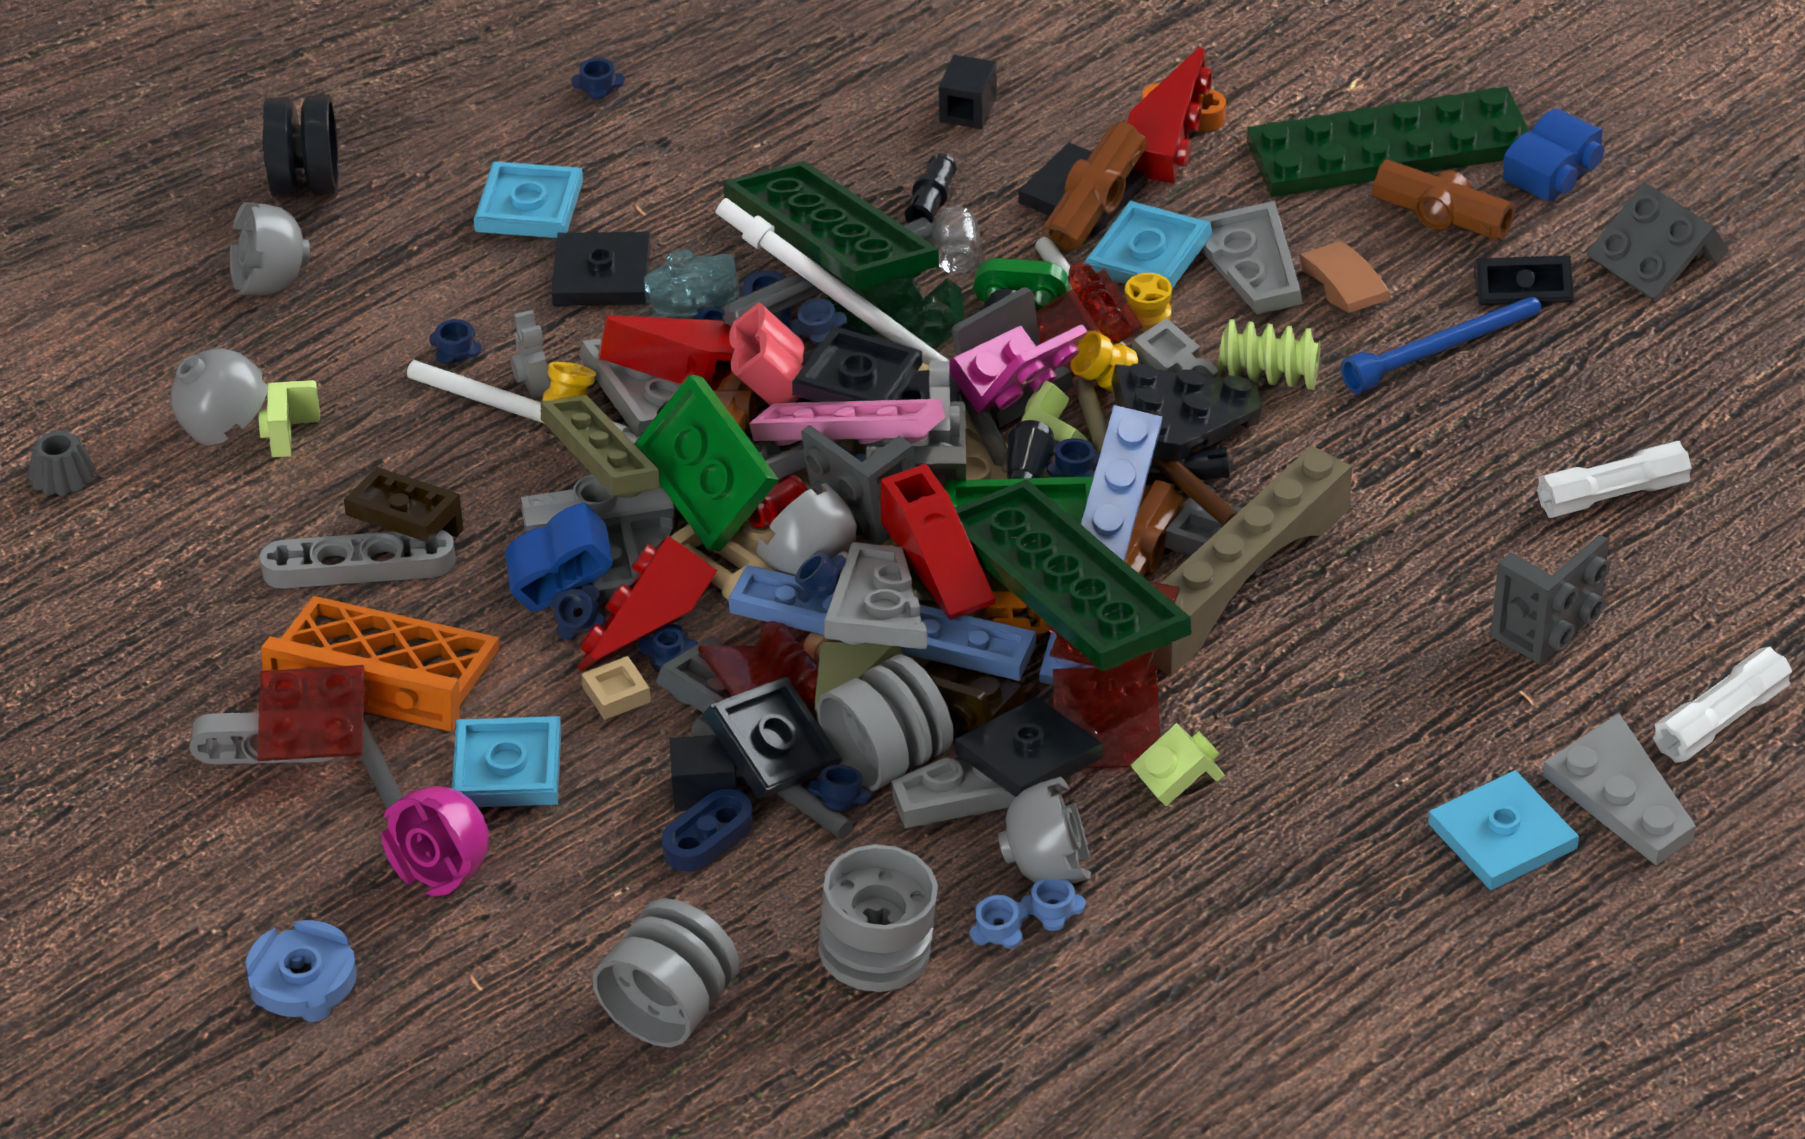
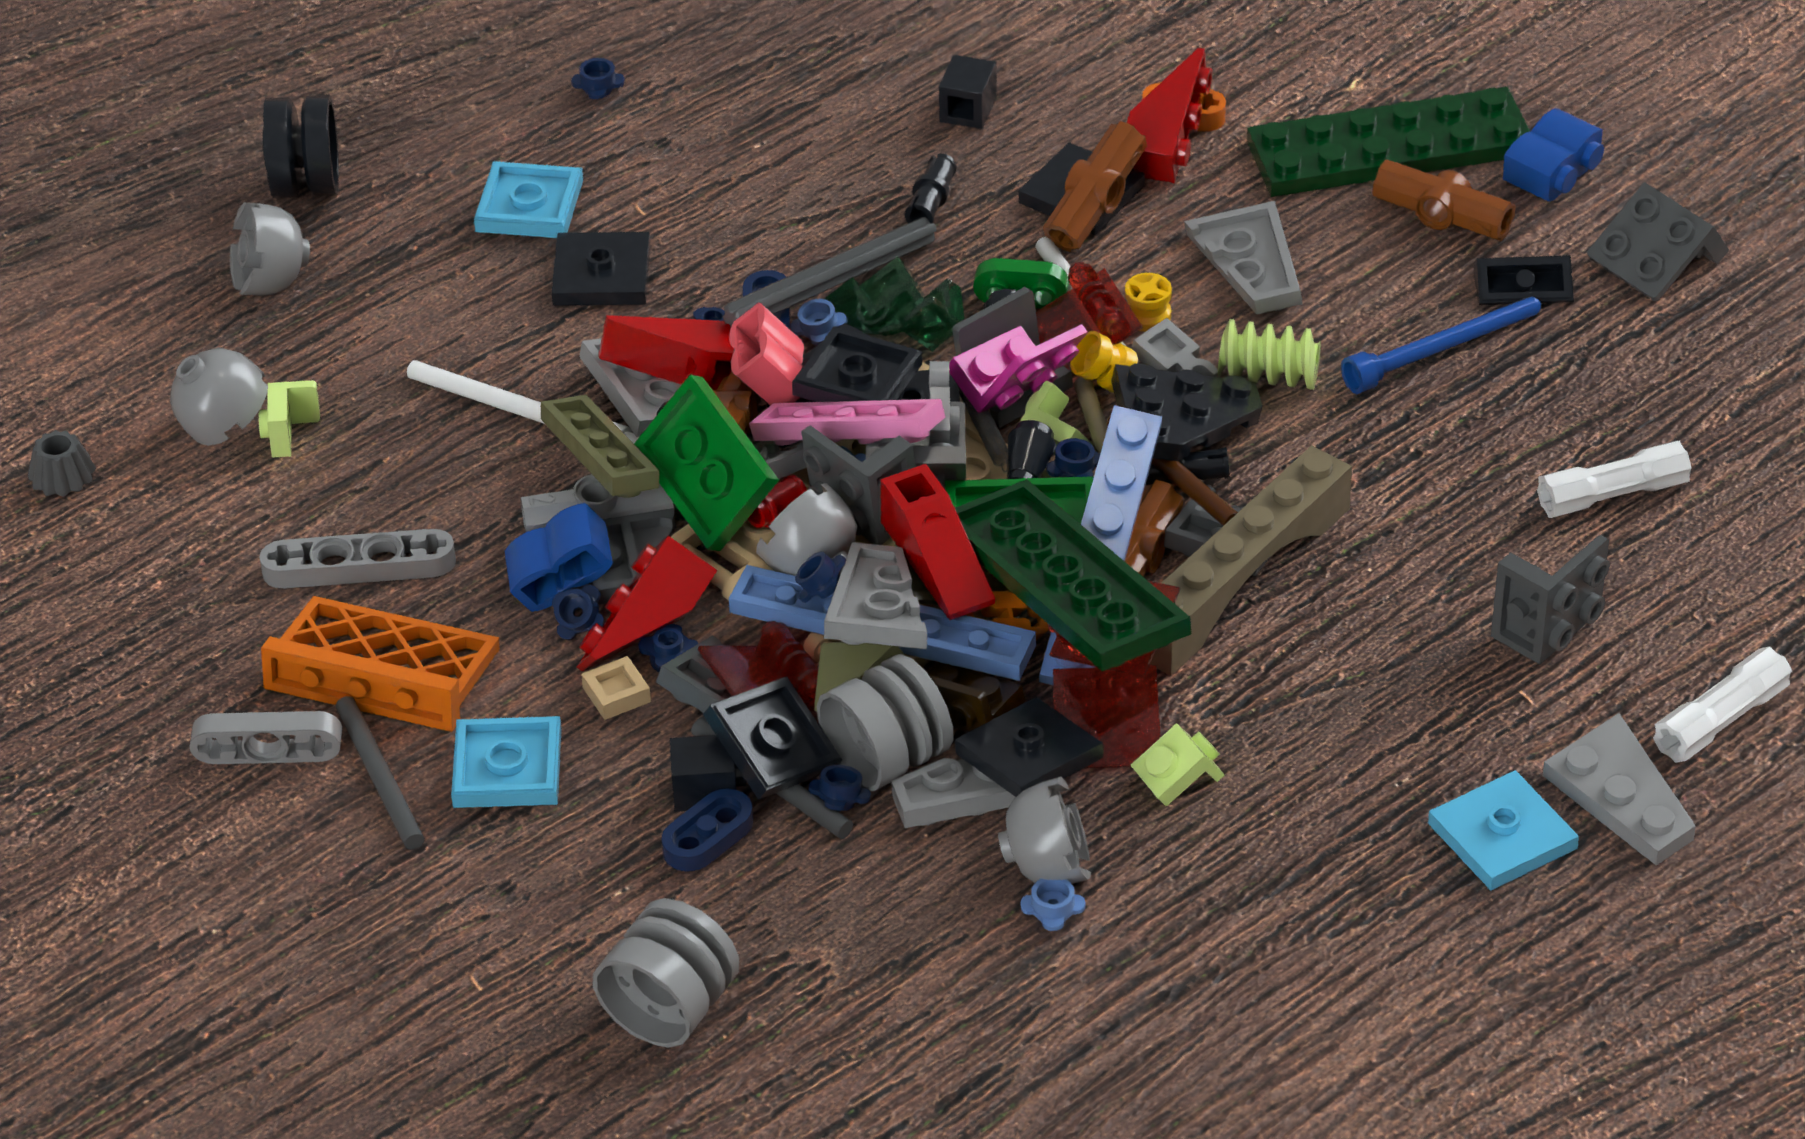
(307, 993): medium blue plate -> none
(311, 713): clear red hinge -> none
(405, 505): dark brown bracket -> none
(435, 838): dark pink cylinder -> none
(455, 341): dark blue plate -> none
(530, 362): light grey plate -> none
(568, 380): yellow wheel -> none
(690, 282): clear light blue plate -> none
(761, 235): white bar -> none
(832, 225): dark green plate -> none
(877, 917): light grey wheel -> none
(958, 240): clear brick -> none
(999, 910): medium blue plate -> none
(1149, 242): medium azure plate -> none
(1346, 276): nougat slope -> none

